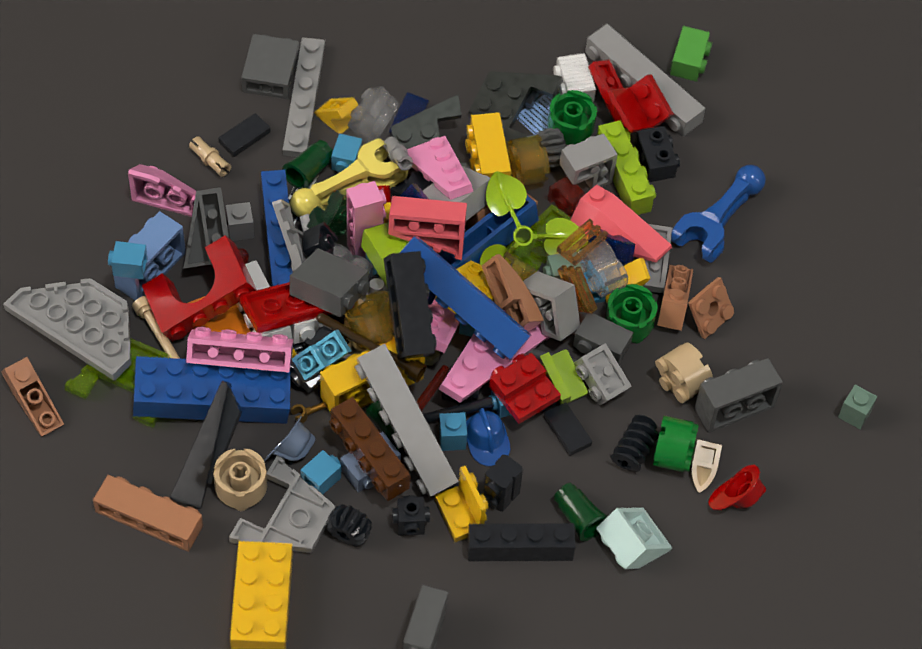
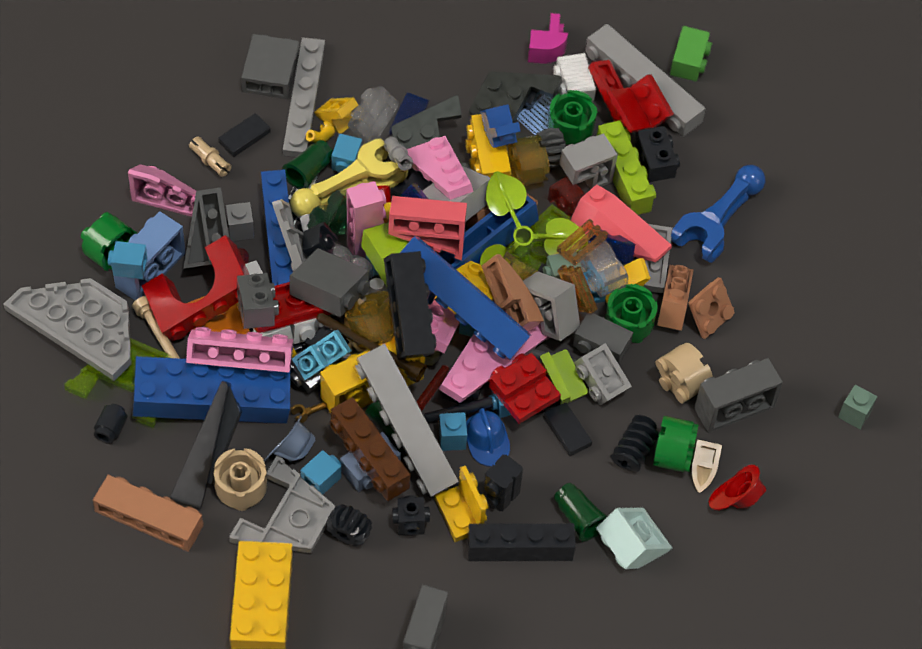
(32, 396): nougat slope -> none
(102, 237): none -> green brick
(110, 423): none -> black brick
(256, 300): none -> dark grey brick
(327, 131): none -> yellow arm
(499, 126): none -> blue brick
(548, 45): none -> dark pink brick

